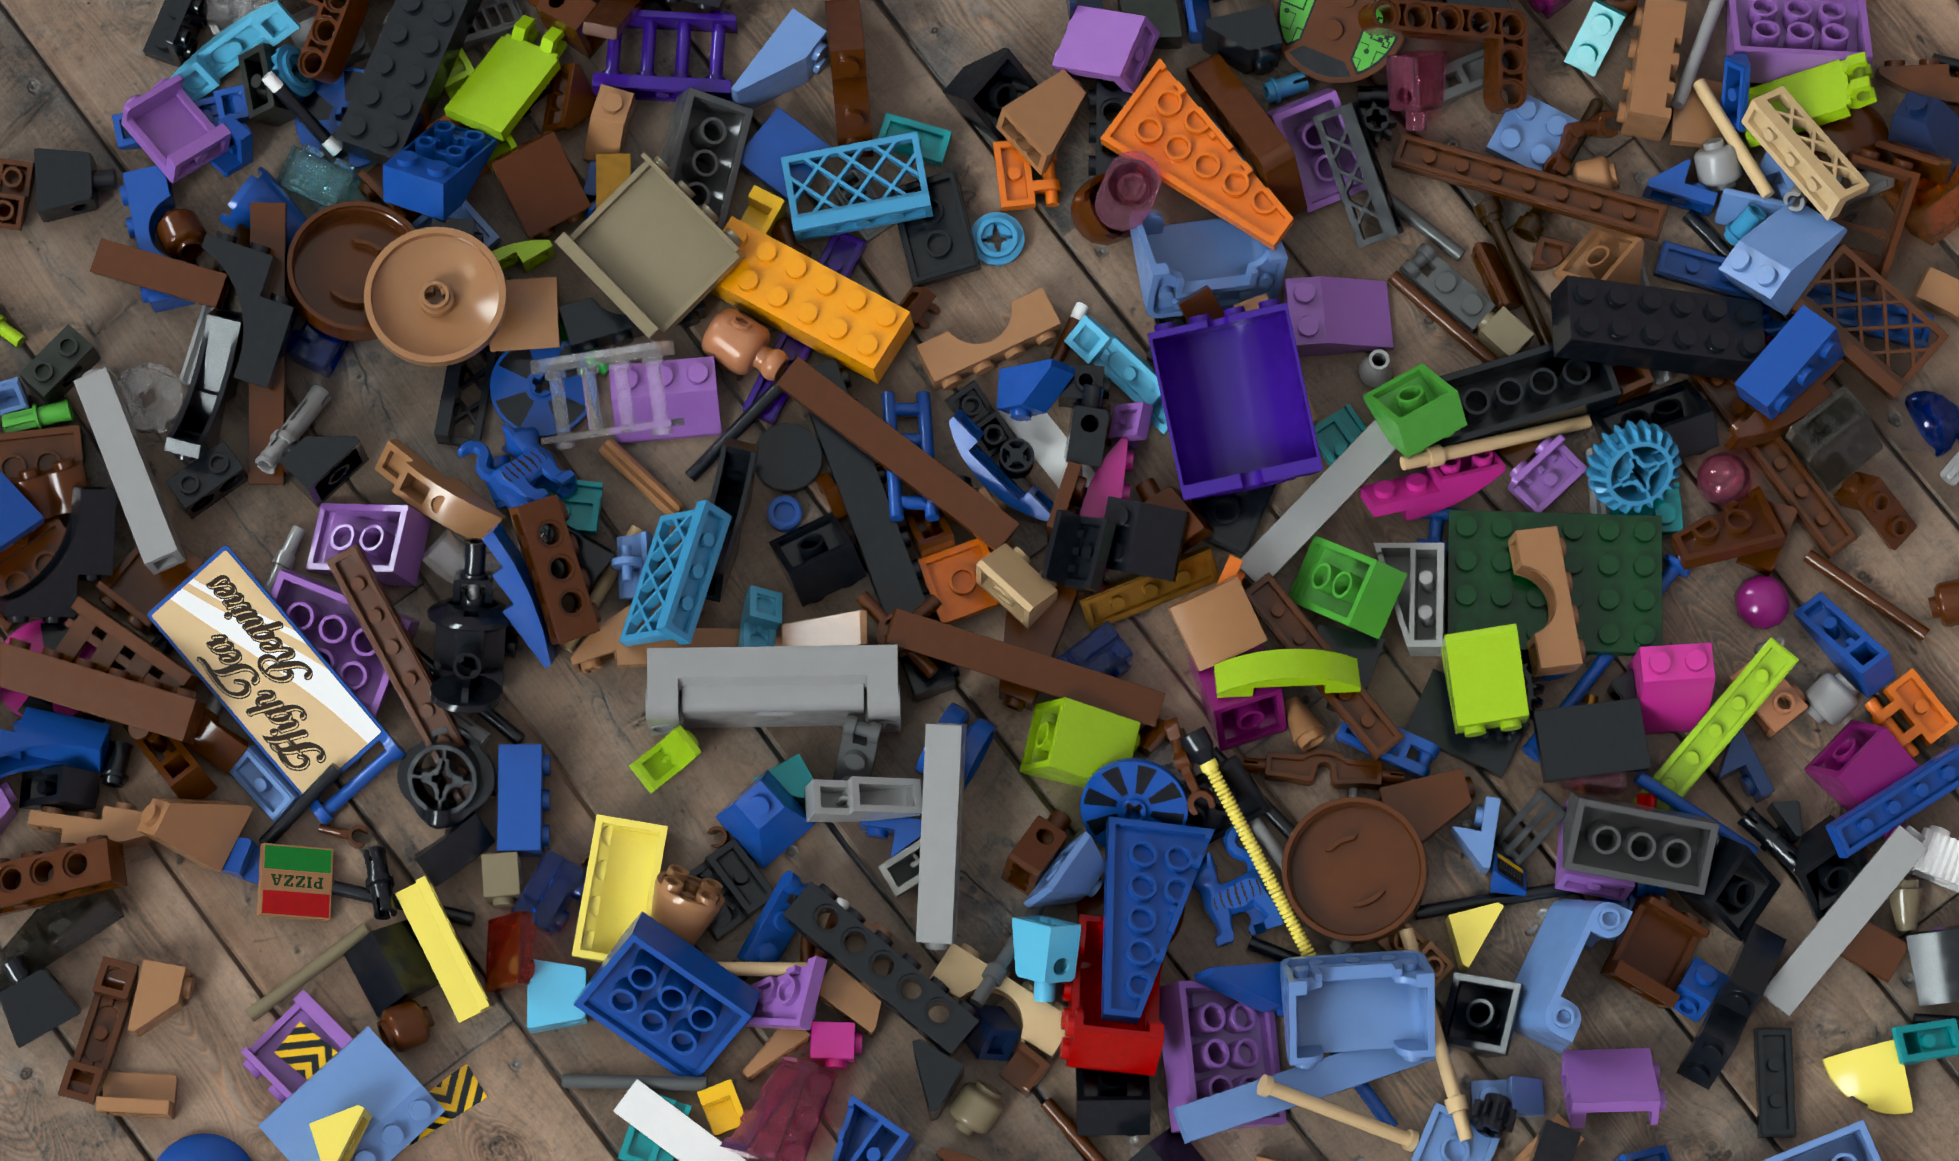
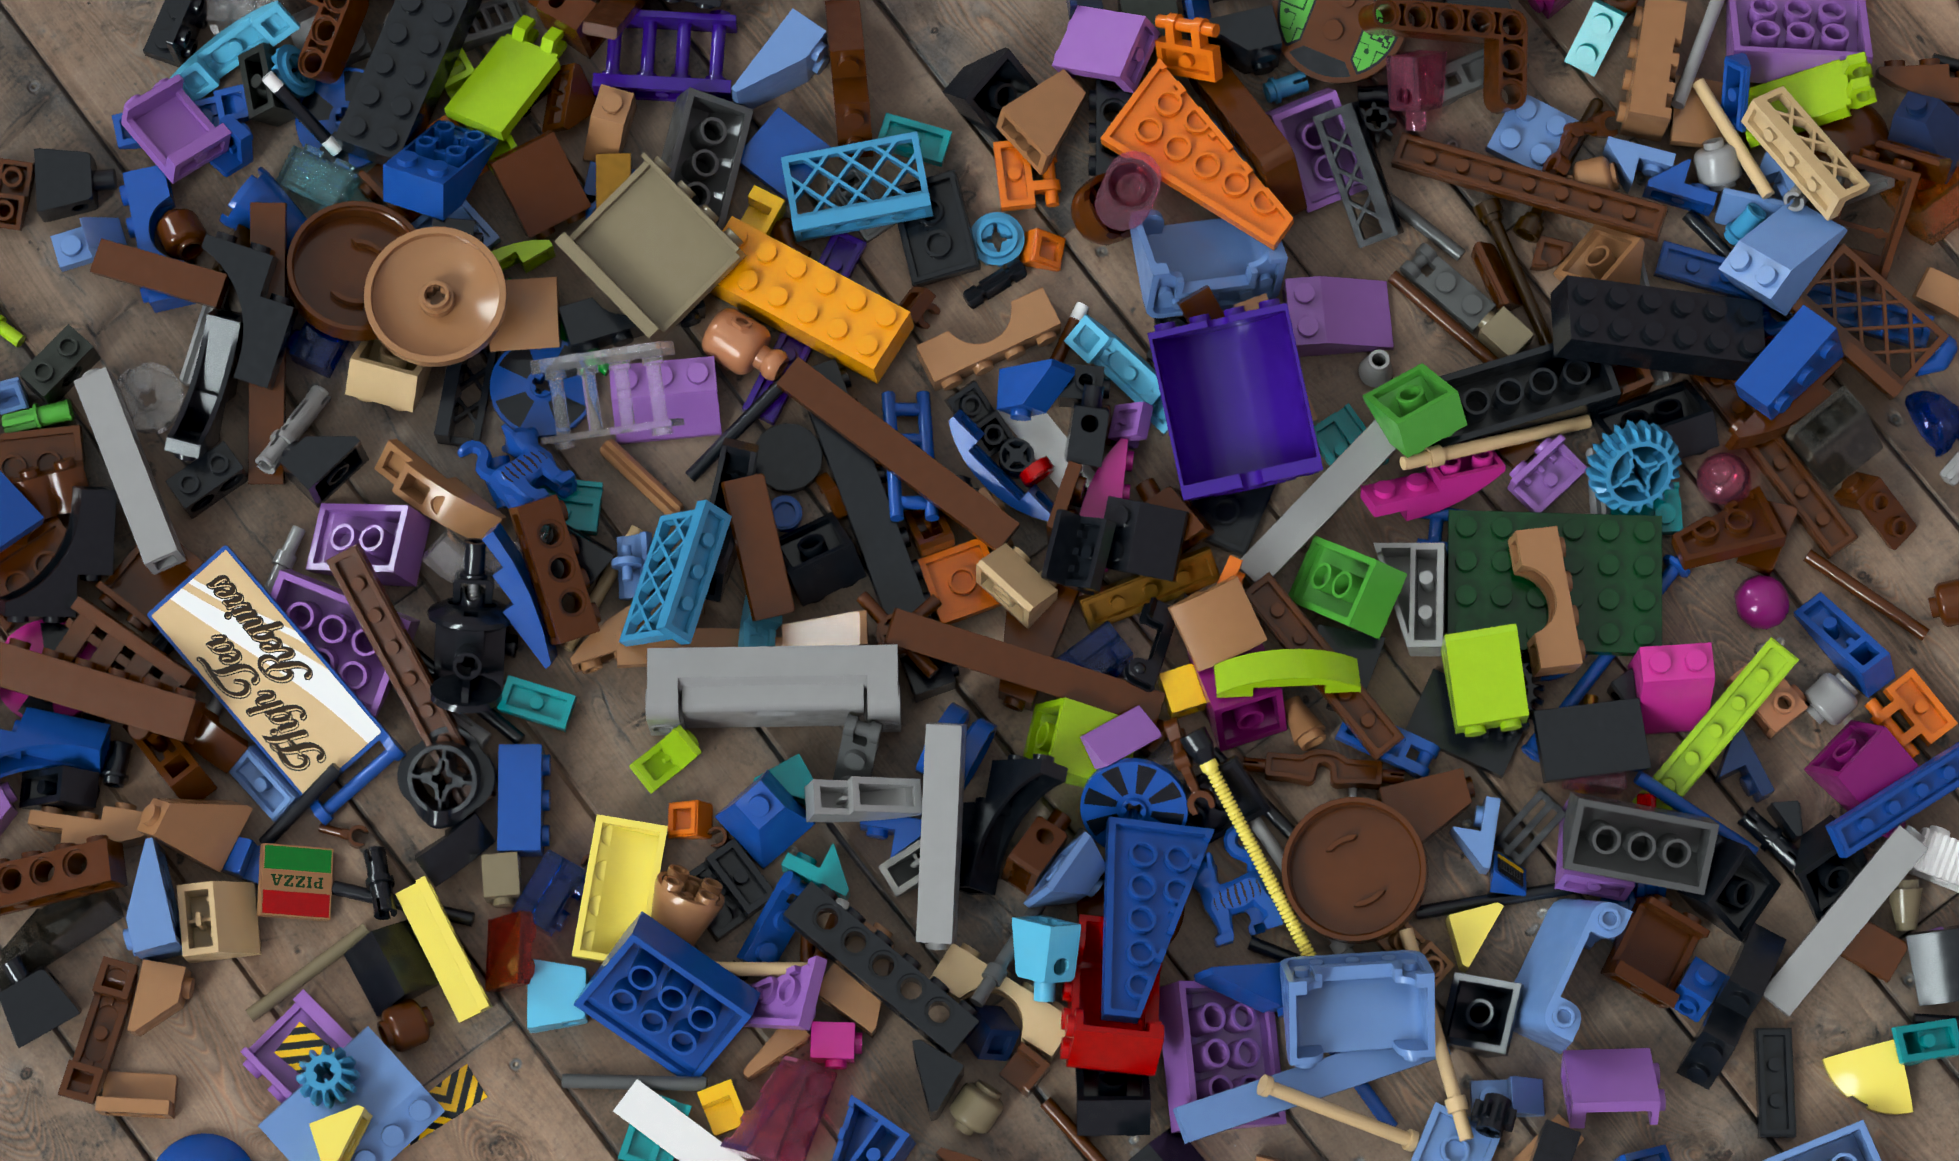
(80, 244): none -> medium blue slope
(153, 908): none -> medium blue slope
(218, 920): none -> tan slope
(325, 1063): none -> dark azure gear
(385, 378): none -> tan slope
(537, 703): none -> teal plate
(690, 820): none -> orange slope
(758, 547): none -> reddish brown slope
(829, 873): none -> teal slope
(993, 820): none -> black arch
(994, 283): none -> black axle
(1036, 472): none -> red tile
(1042, 250): none -> orange slope
(1119, 737): none -> medium lavender slope
(1144, 672): none -> black piece
(1182, 691): none -> yellow panel
(1189, 57): none -> orange plate
(1633, 157): none -> medium blue slope
(1940, 359): none -> blue arm

